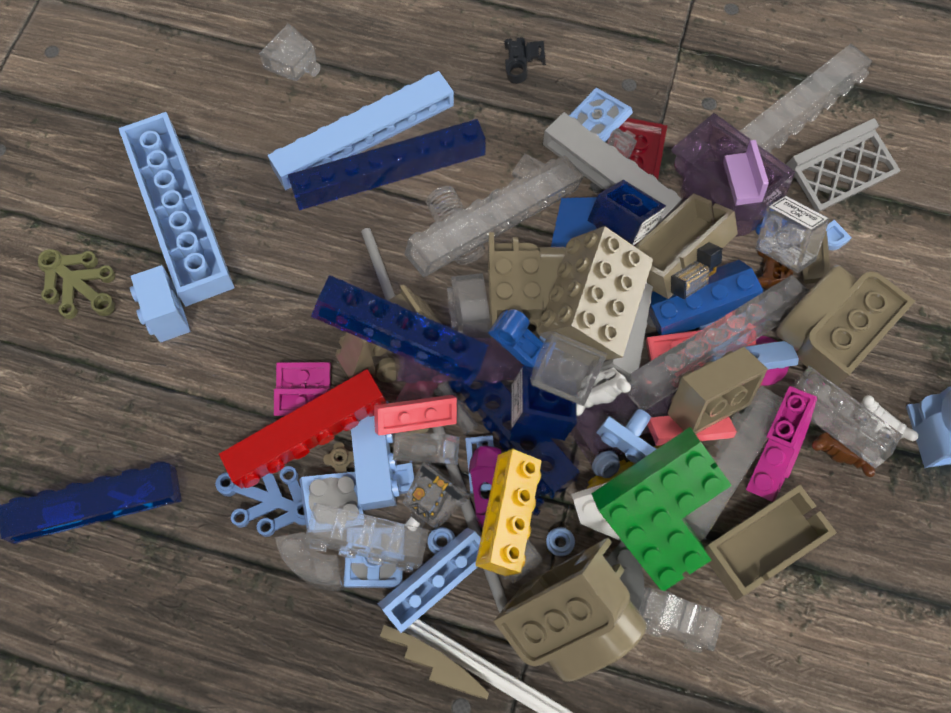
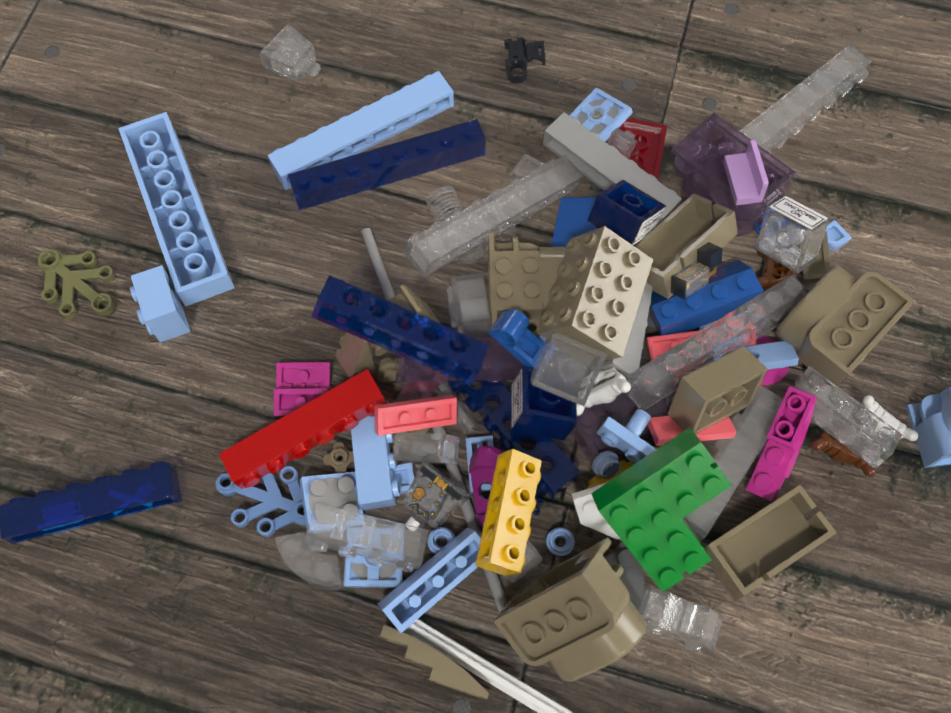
(829, 150): light grey fence -> none

